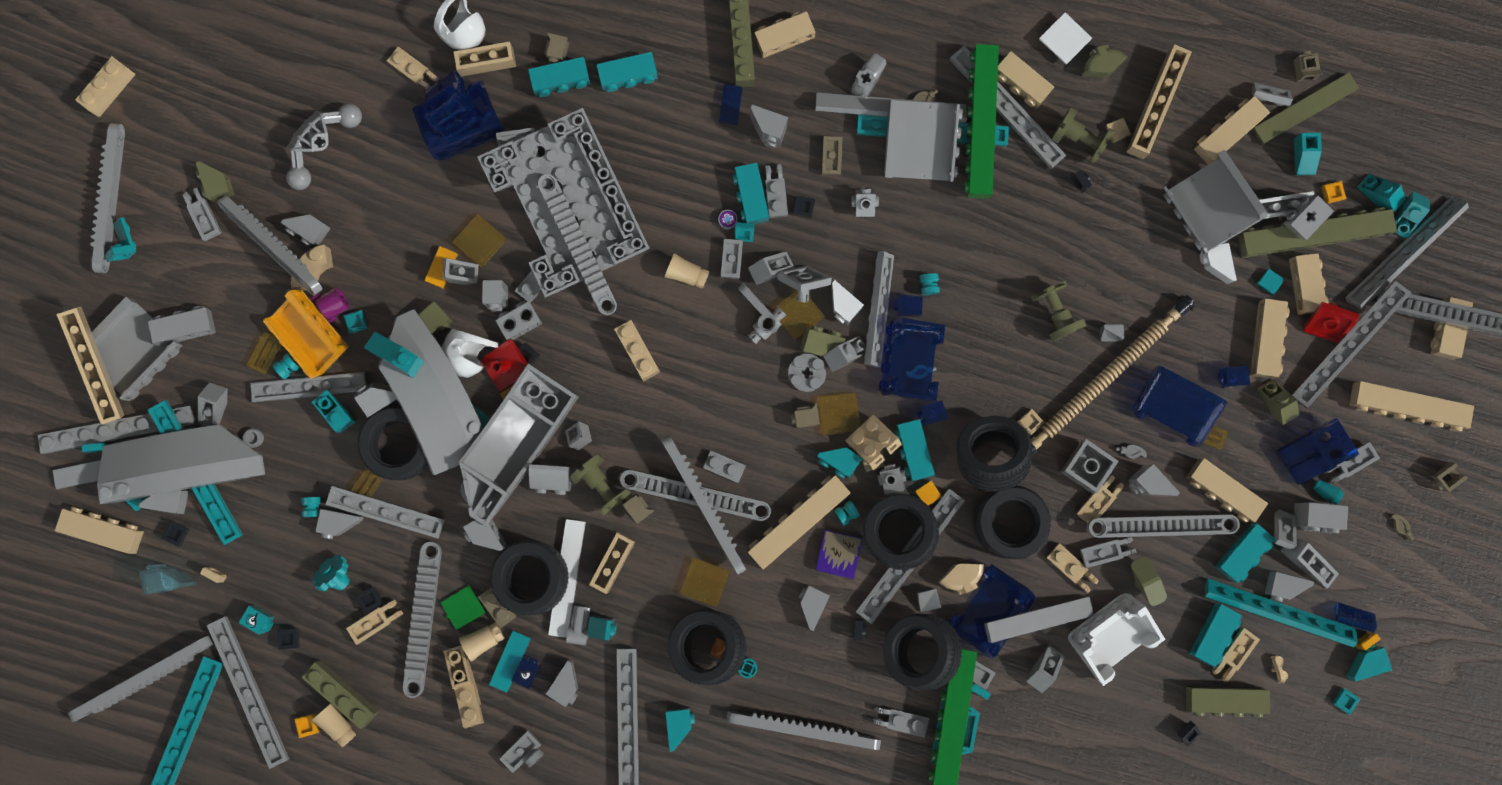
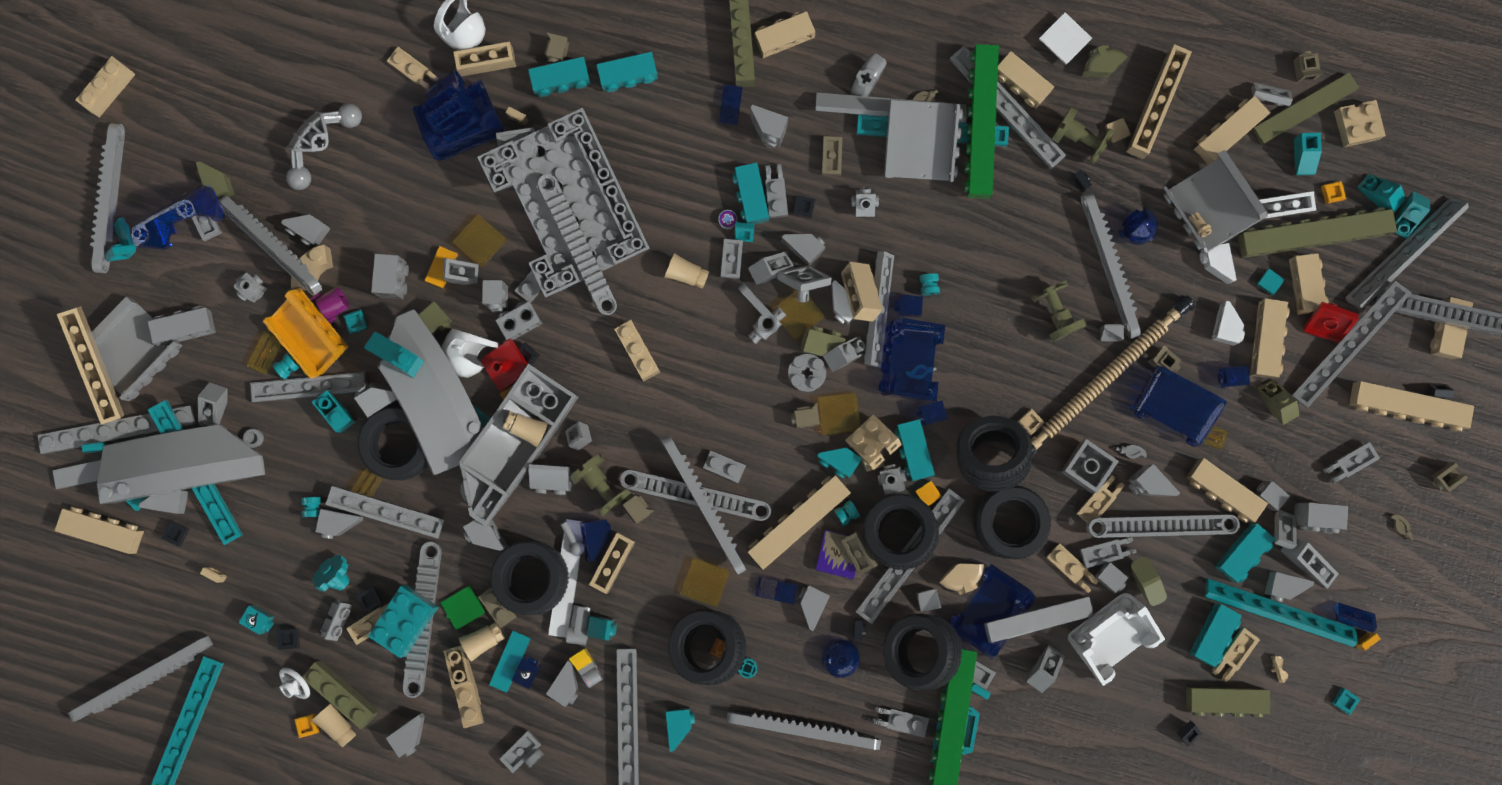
(158, 227): none -> clear blue windscreen
(162, 579): clear light blue slope -> none
(248, 692): light grey plate -> none
(249, 287): none -> light grey brick
(291, 686): none -> white piece
(333, 628): none -> light grey hinge
(389, 276): none -> light grey brick
(403, 621): none -> teal brick
(407, 737): none -> light grey slope
(517, 116): none -> tan tile
(525, 427): none -> tan plant
(576, 547): none -> light grey bar
(586, 667): none -> leg
(594, 537): none -> clear blue slope
(776, 590): none -> clear blue slope
(804, 246): none -> light grey slope
(835, 650): none -> clear blue cylinder
(859, 553): none -> dark tan plate
(861, 291): none -> tan brick
(1110, 265): none -> light grey gear
(1111, 577): none -> light grey brick
(1139, 227): none -> clear blue cylinder
(1164, 352): none -> dark tan window
(1200, 225): none -> tan pin
(1228, 325): none -> white slope
(1272, 495): none -> light grey brick
(1317, 212): light grey brick -> none
(1321, 459): clear blue connector -> none
(1329, 492): teal cone -> none
(1359, 123): none -> tan piece
(1369, 663): teal slope -> none
(1440, 390): none -> black plate

